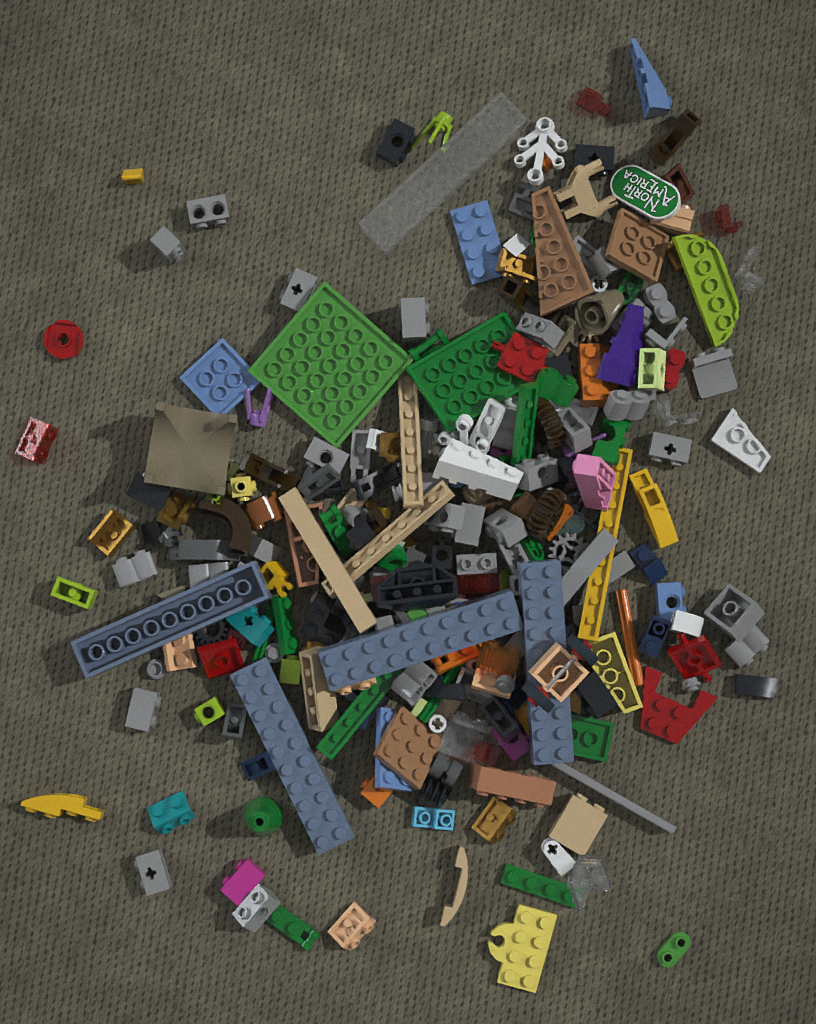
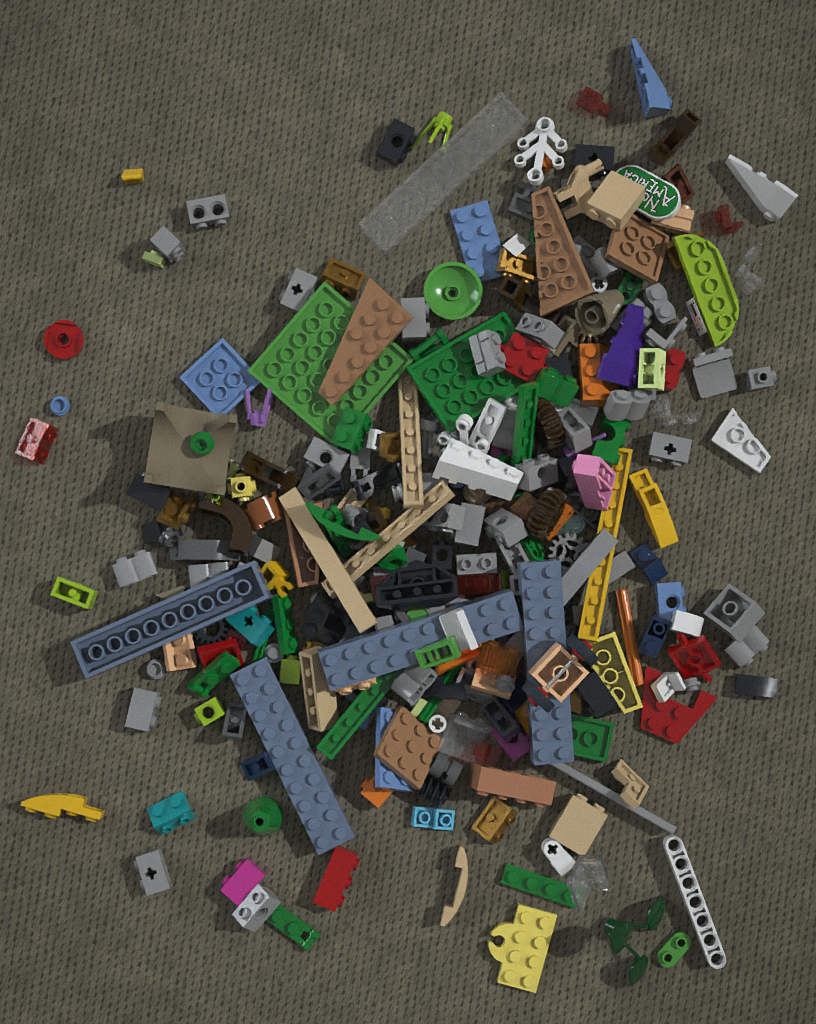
(60, 405): none -> medium blue plate
(111, 533): pearl gold bracket -> none
(154, 258): none -> yellowish green plate
(206, 439): none -> green plate
(213, 674): none -> green plate
(336, 878): none -> red brick
(343, 278): none -> pearl gold bracket
(351, 430): none -> green bracket
(352, 927): light nougat bracket -> none
(364, 534): none -> green slope
(370, 331): none -> medium nougat wing
(453, 645): none -> bright green slope
(456, 278): none -> bright green dish
(456, 624): none -> white panel
(487, 353): none -> light grey brick
(615, 200): none -> tan brick
(619, 932): none -> dark green plant
(634, 787): none -> tan plate
(667, 685): none -> white bracket
(696, 316): none -> white sticker
(700, 908): none -> white beam
(753, 378): none -> light grey brick
(769, 197): none -> white wedge

